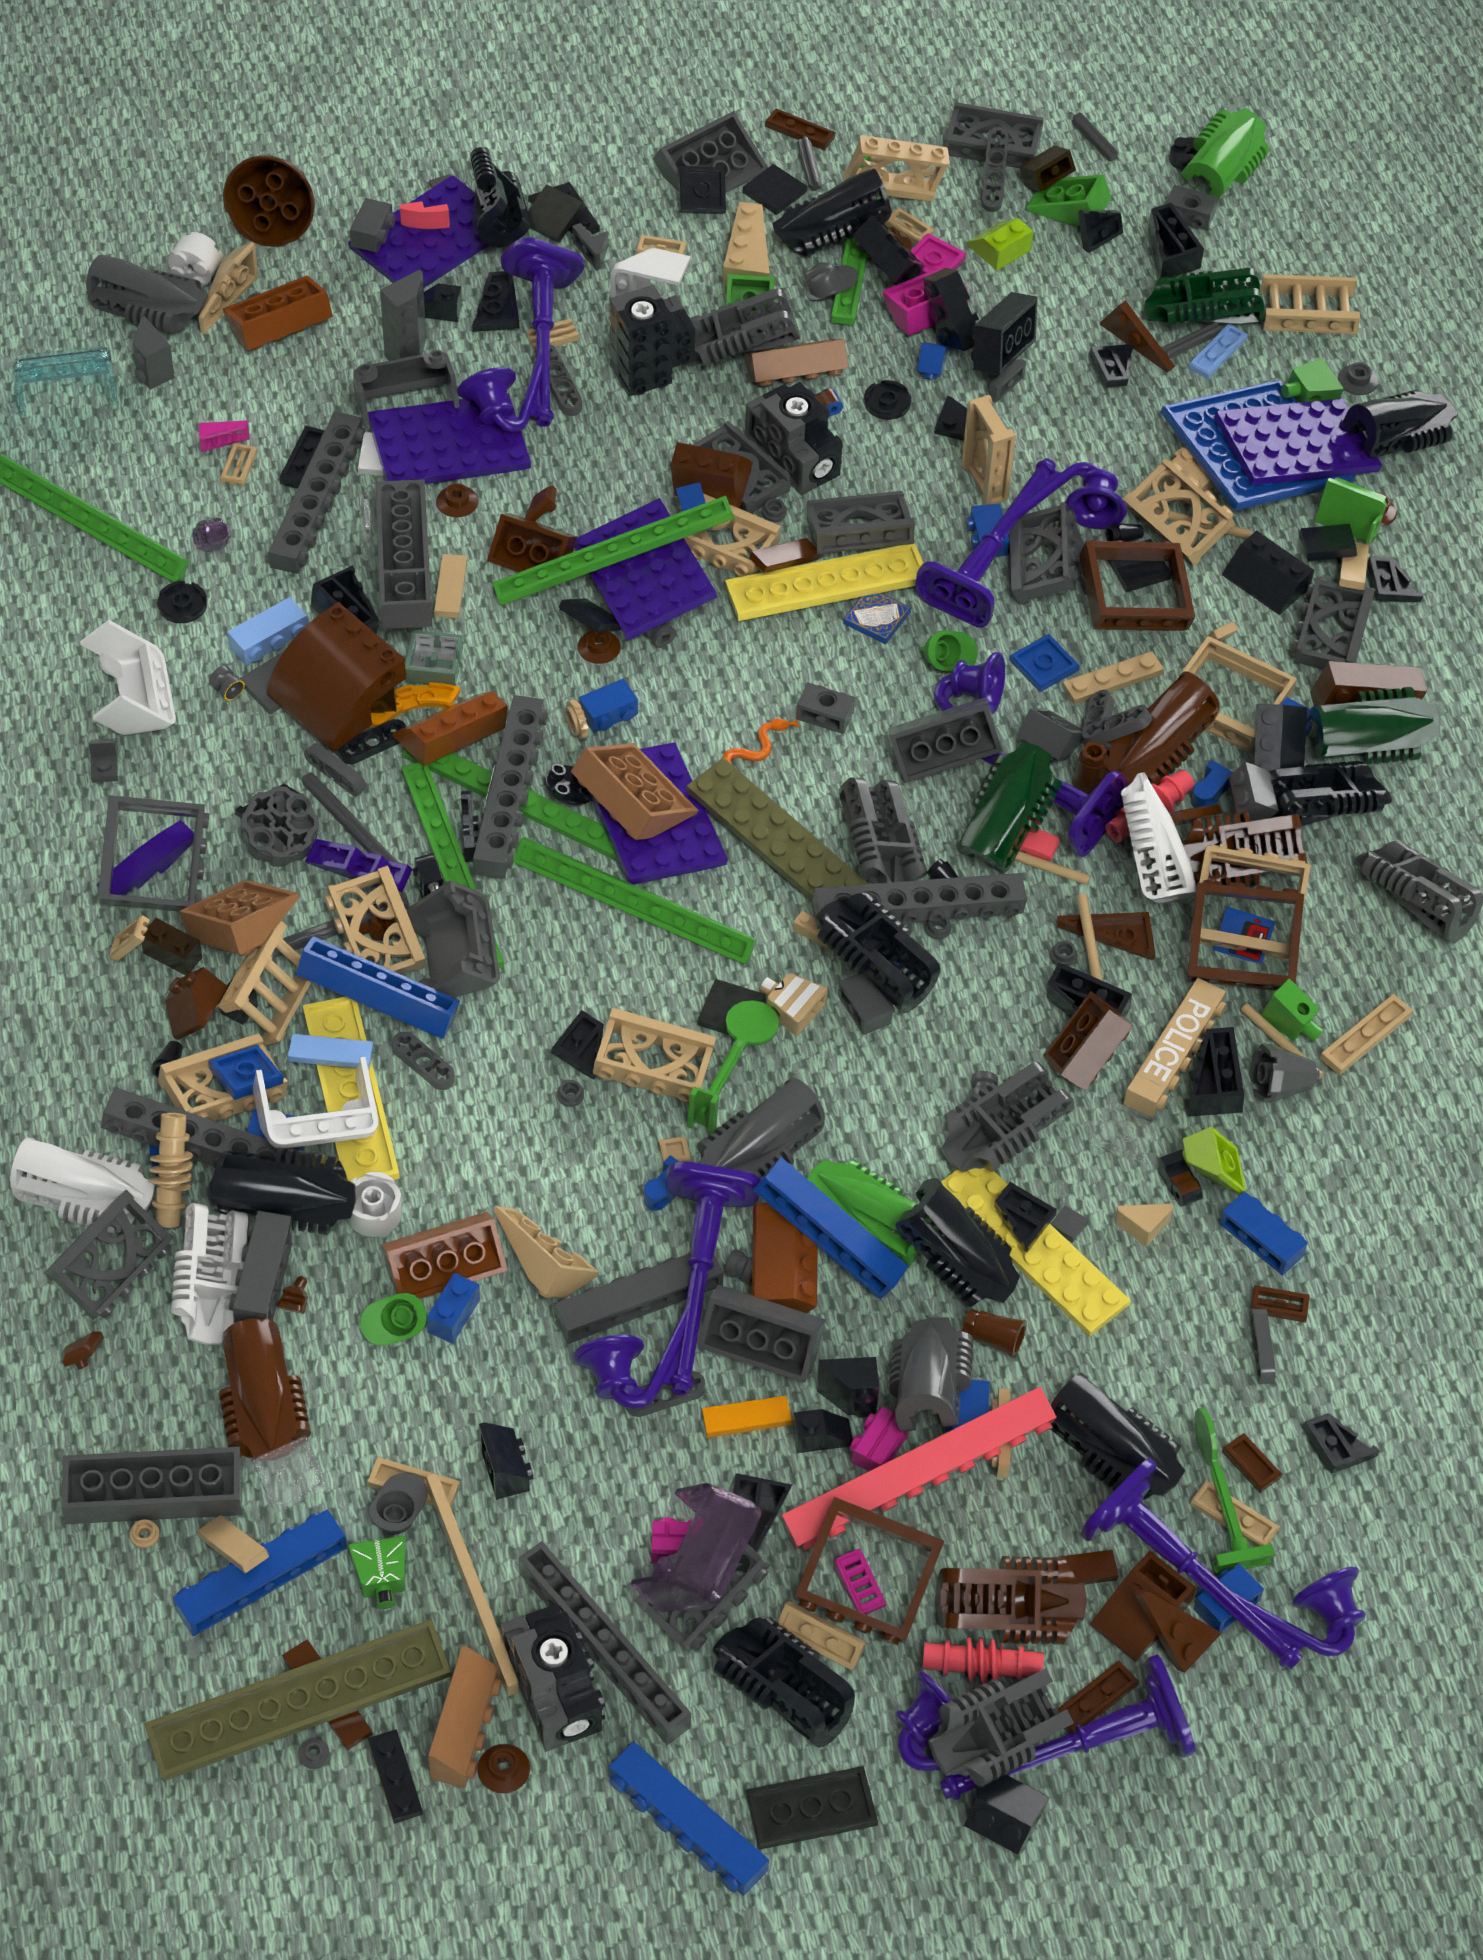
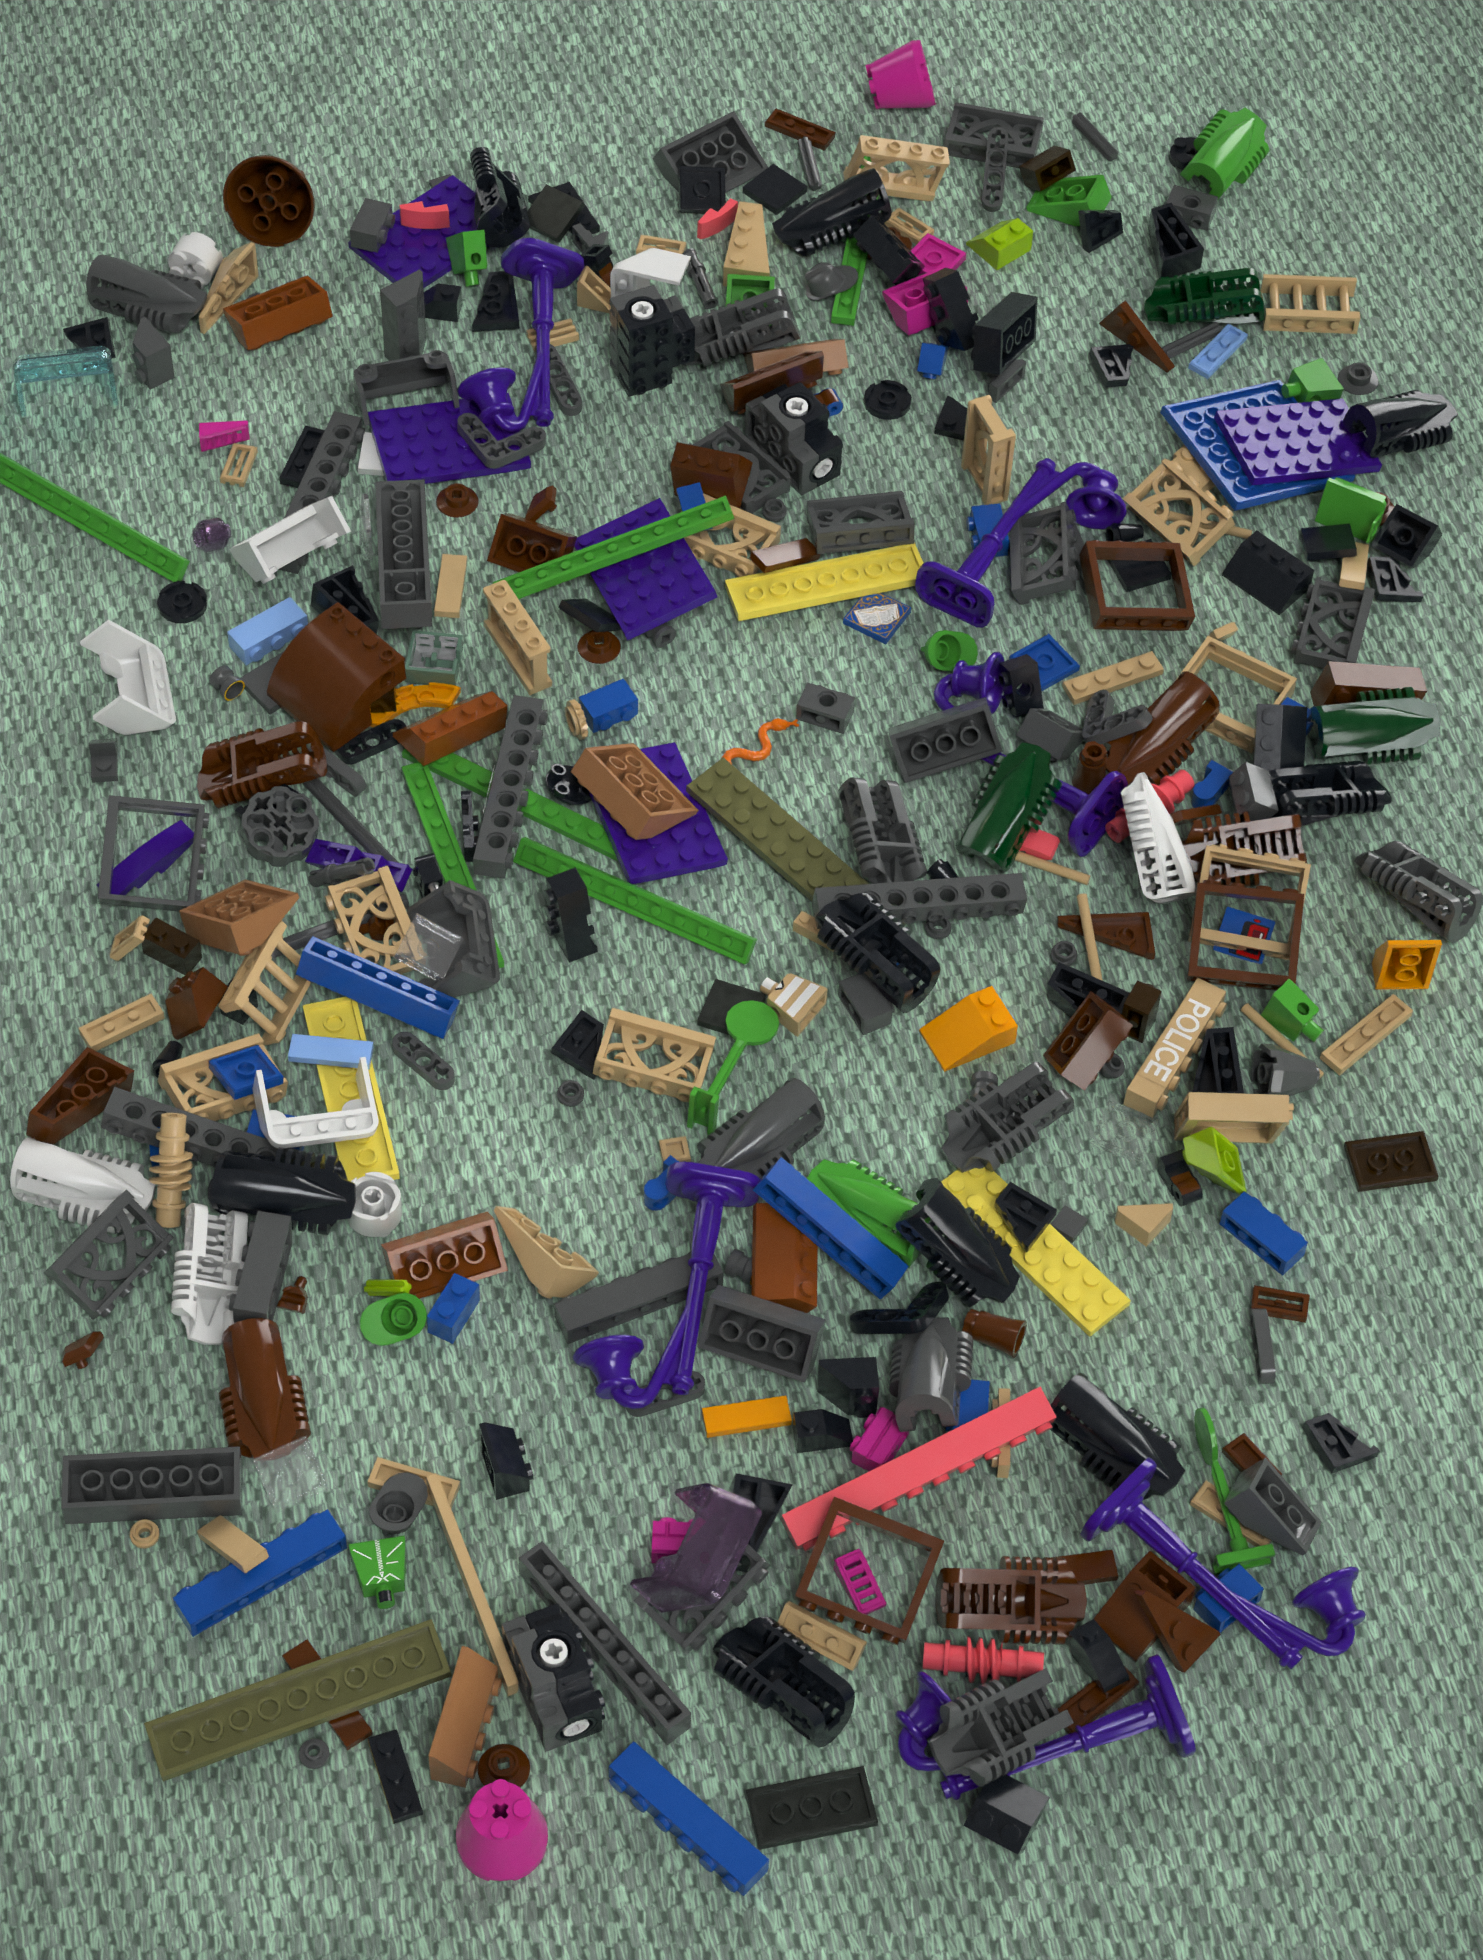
(77, 1096): none -> reddish brown wedge
(91, 334): none -> black wing
(121, 1023): none -> tan plate
(253, 763): none -> reddish brown connector
(290, 539): none -> white windscreen
(334, 874): none -> dark grey pin
(386, 1287): none -> lime axle
(428, 948): none -> clear tile
(468, 255): none -> bright green torso
(490, 452): none -> dark grey beam
(501, 1833): none -> dark pink cone
(517, 637): none -> tan fence
(567, 914): none -> black wedge
(593, 292): none -> tan slope
(600, 261): none -> black leg
(700, 279): none -> dark grey pin
(714, 221): none -> coral slope
(800, 368): none -> reddish brown slope
(901, 79): none -> dark pink cone
(903, 1321): none -> black beam
(970, 1029): none -> light orange slope
(1029, 694): none -> black brick
(1097, 1655): none -> black slope
(1113, 1068): none -> dark grey plate
(1141, 1009): none -> dark brown brick
(1234, 1115): none -> tan window
(1272, 1508): none -> dark grey slope
(1391, 1161): none -> dark brown tile
(1405, 964): none -> light orange slope
(1407, 537): none -> black slope

